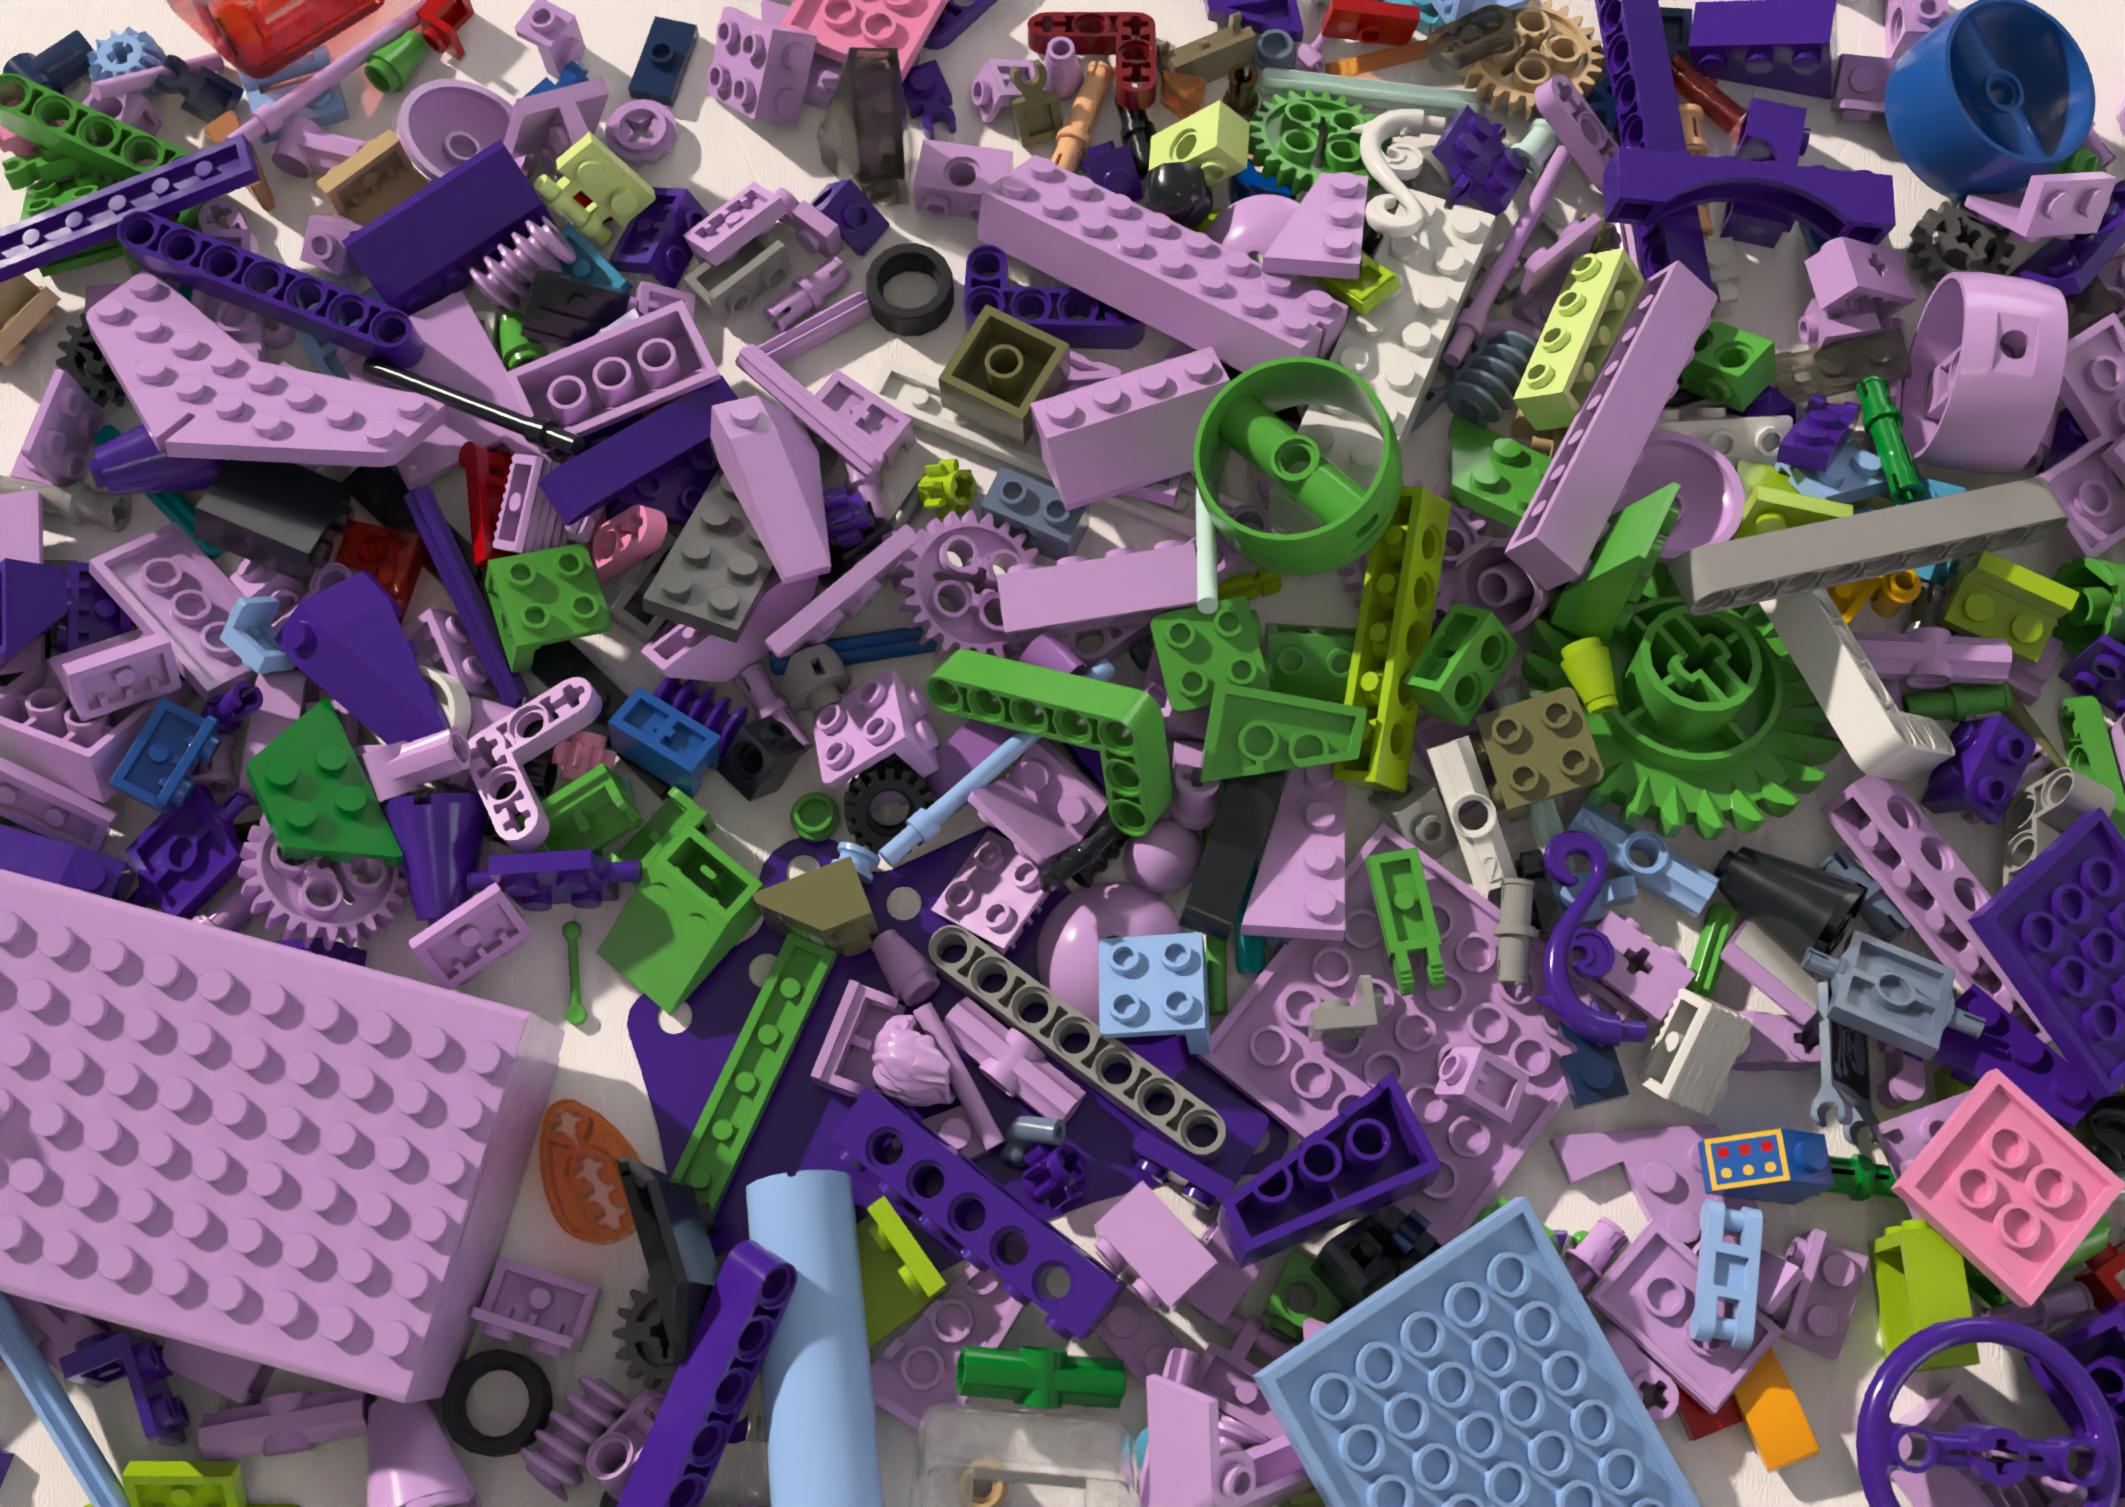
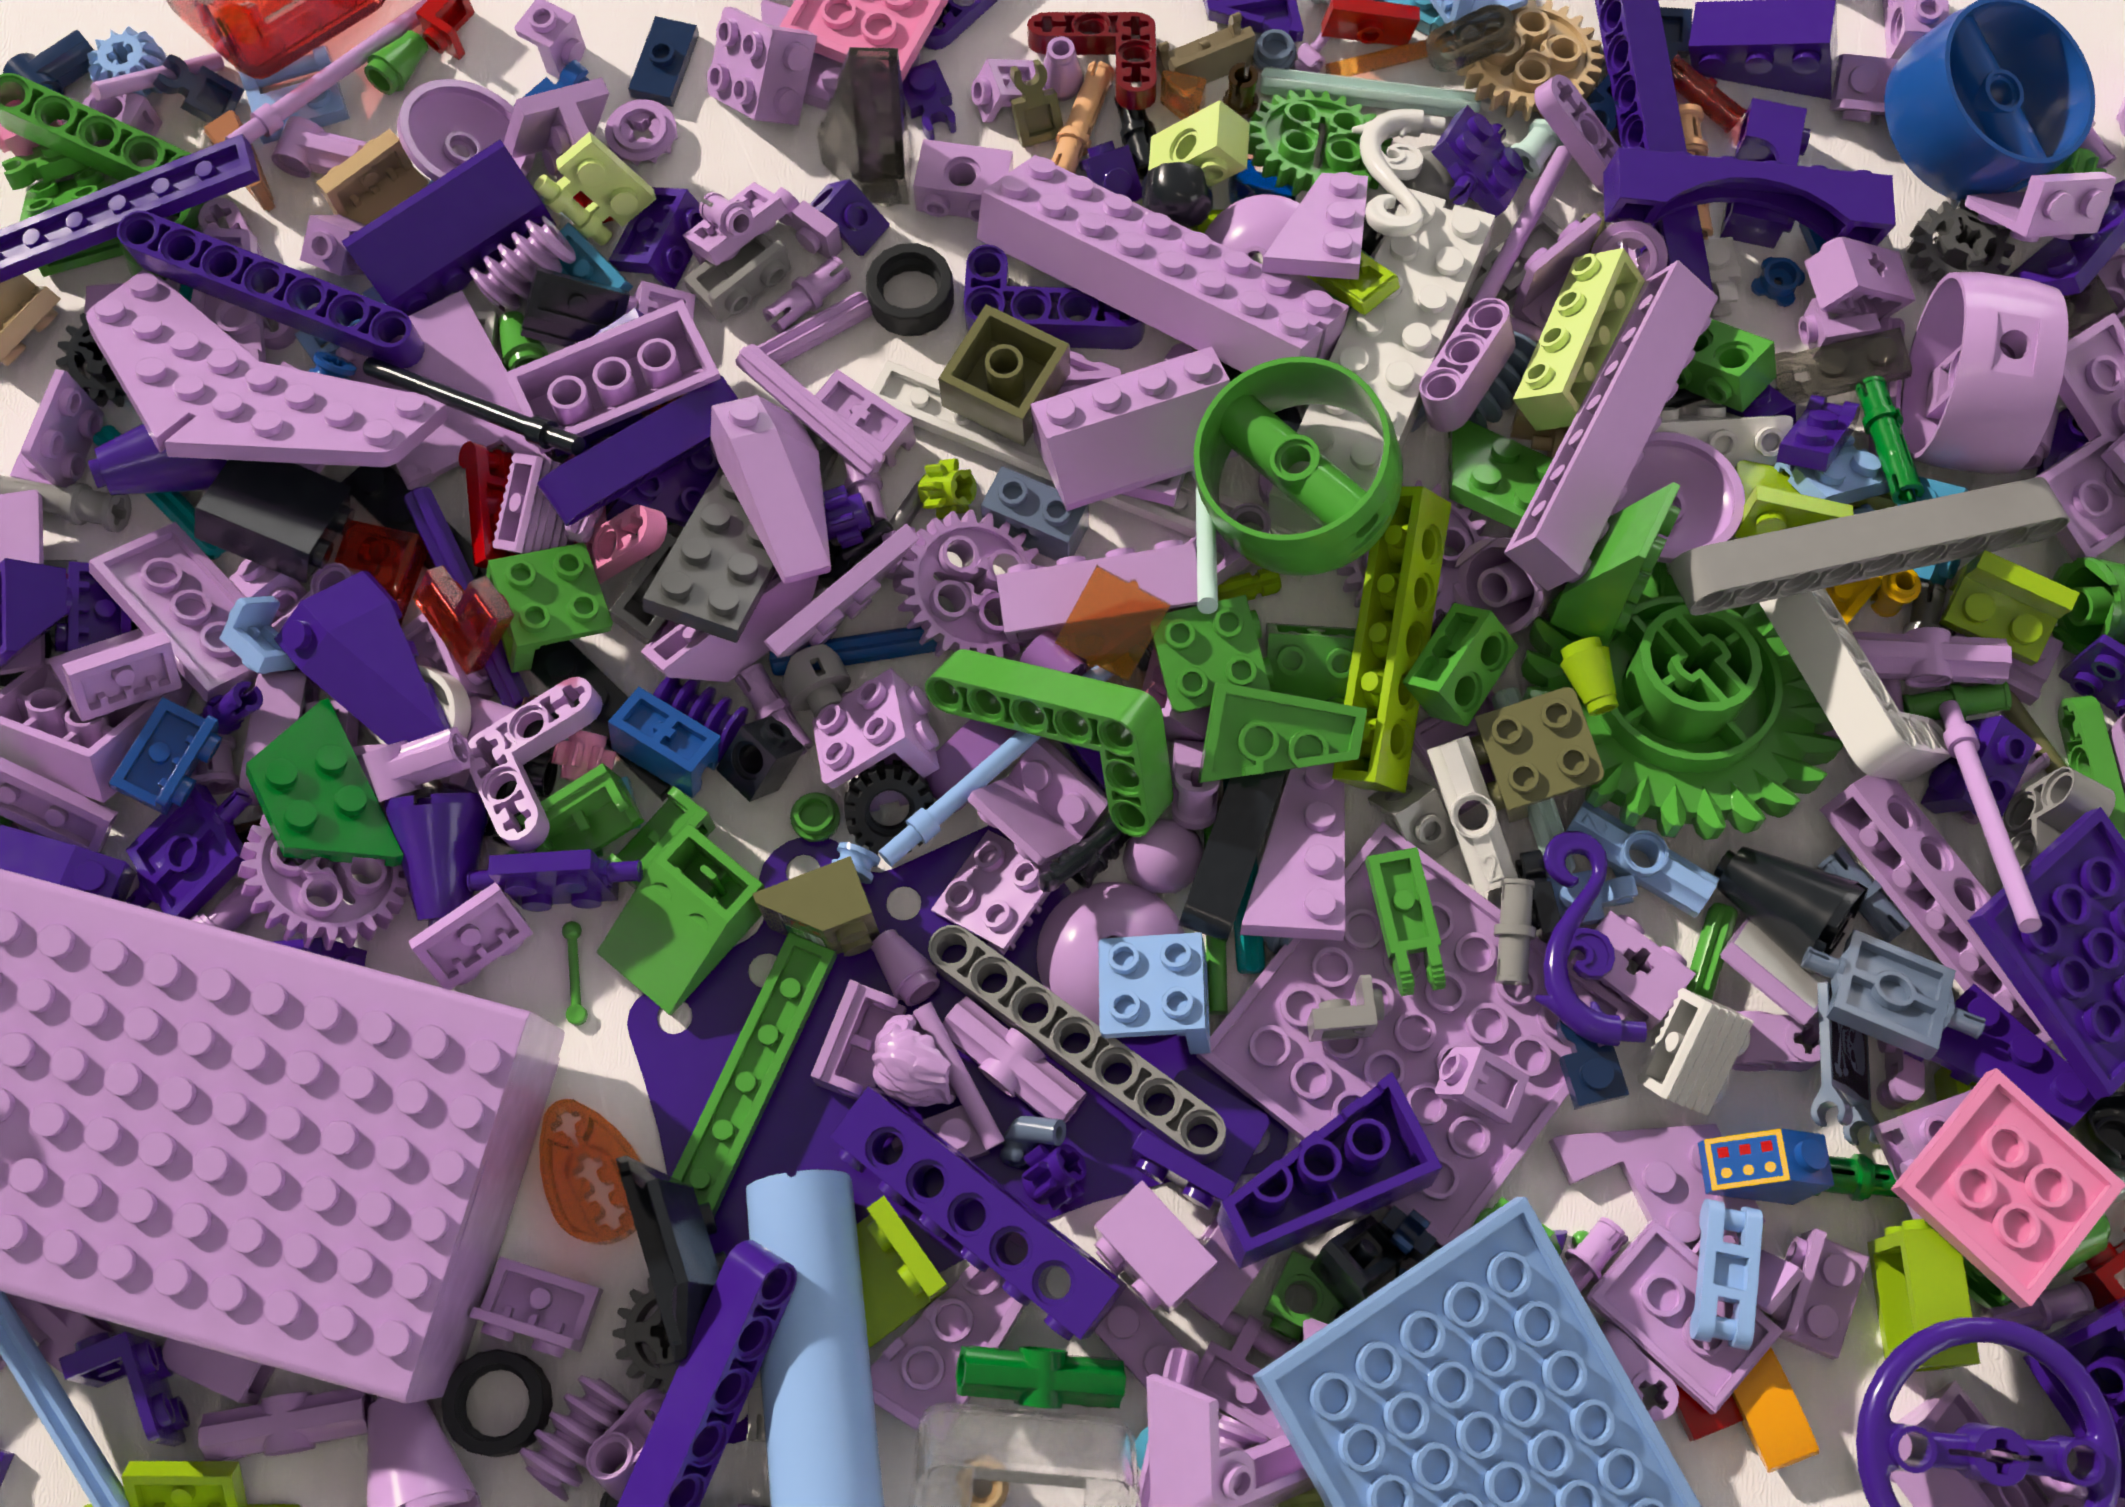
(332, 365): none -> blue bush
(465, 620): none -> clear red plate
(731, 217): none -> lavender pin
(1112, 623): none -> clear orange piece
(1467, 364): none -> lavender beam
(1636, 235): none -> lavender gear
(1784, 271): none -> blue plate
(1963, 745): none -> lavender bar

